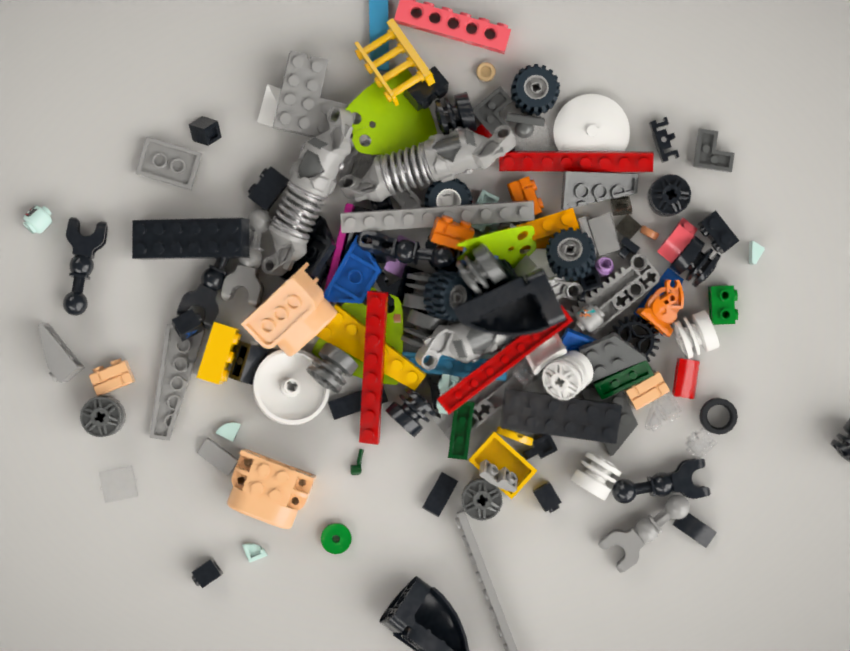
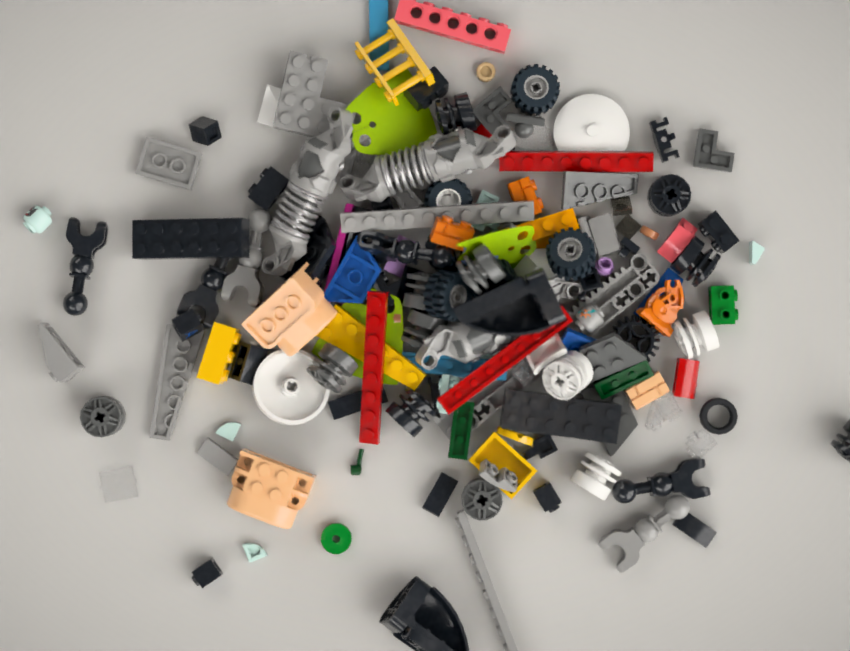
(111, 378): light nougat brick -> none

